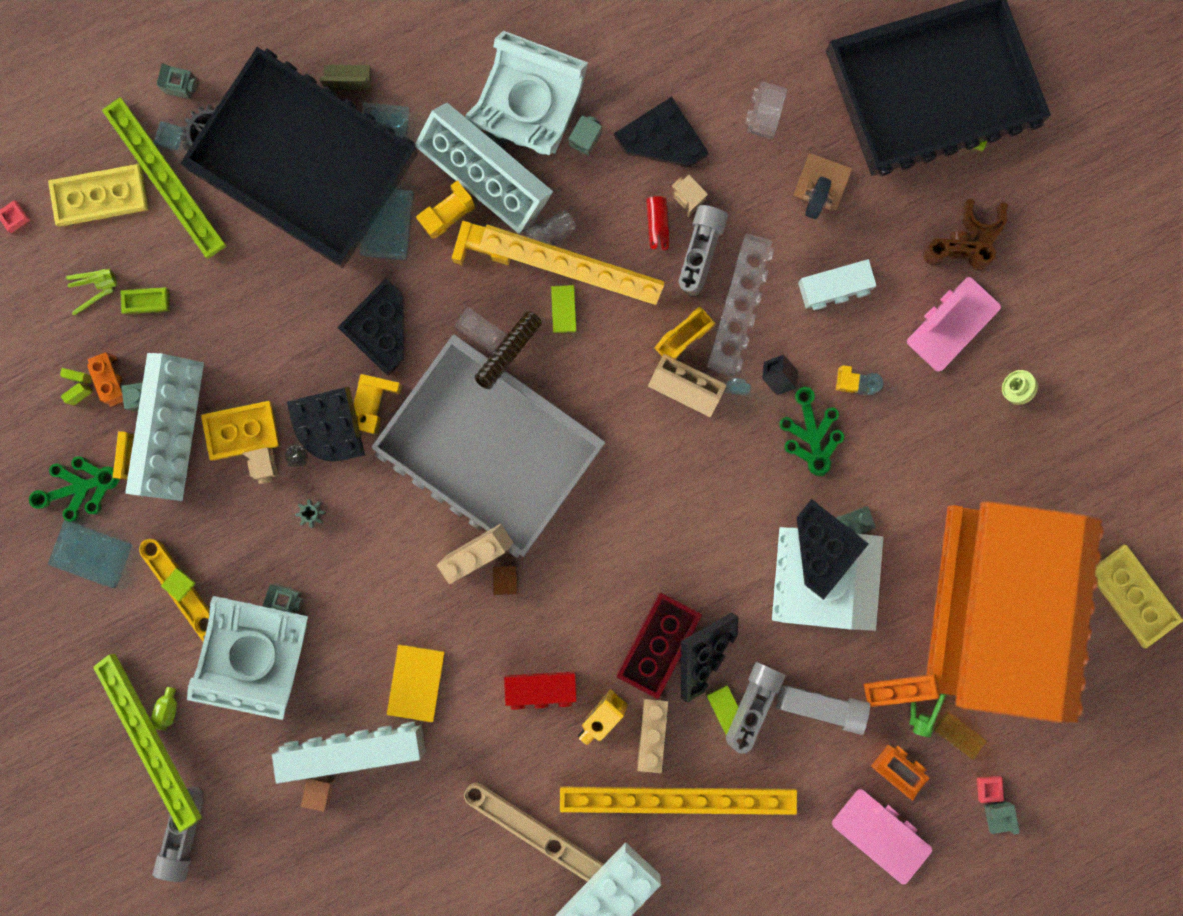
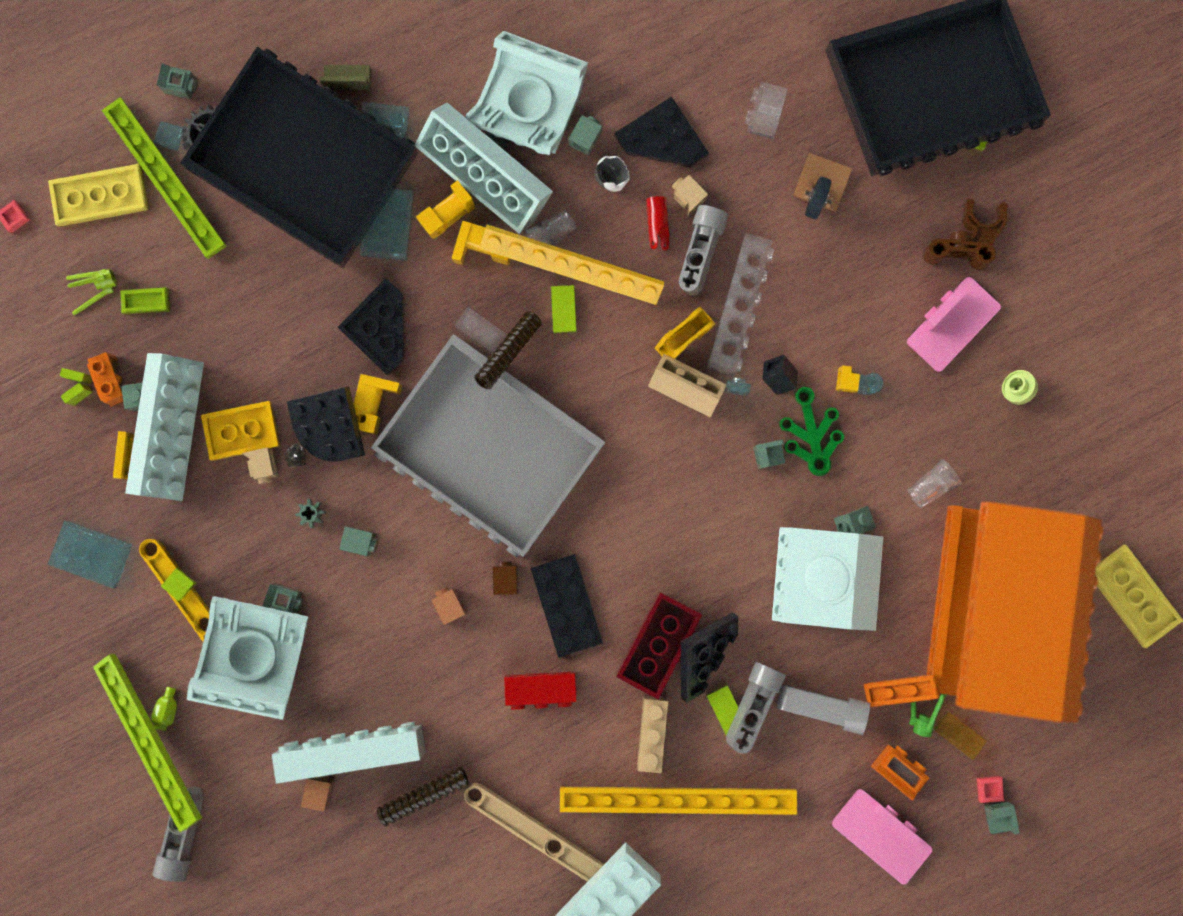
(79, 488): green plant -> none
(358, 541): none -> sand green brick
(415, 683): yellow tile -> none
(422, 796): none -> dark brown piece
(448, 605): none -> nougat brick
(475, 554): tan brick -> none
(566, 605): none -> black plate
(608, 712): yellow torso -> none
(612, 173): none -> dark grey hair
(769, 454): none -> sand green panel
(825, 548): black plate -> none
(837, 285): light aqua brick -> none
(934, 484): none -> clear plant

